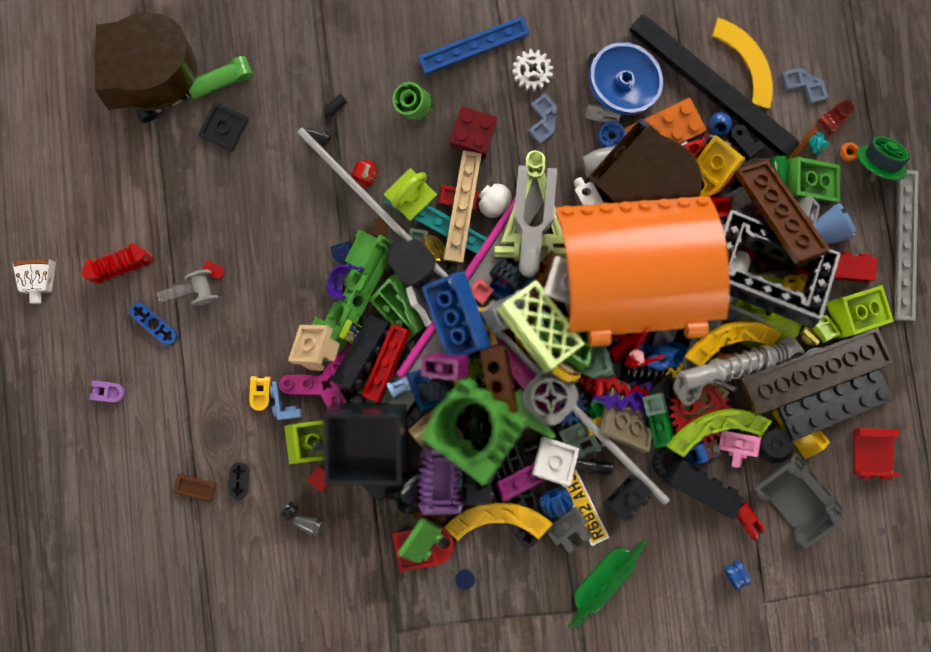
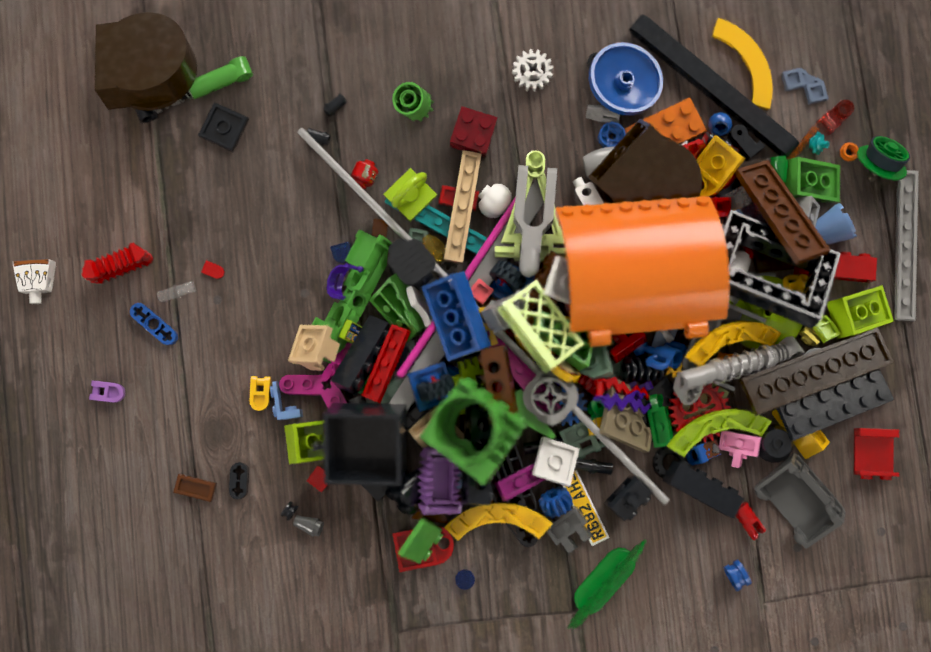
(201, 287): light grey hose -> none
(399, 387): light blue bush -> none
(444, 366): magenta brick -> none
(473, 45): blue plate -> none
(547, 112): sand blue tile -> none
(636, 356): red plant -> none
(654, 404): sand green tile -> none

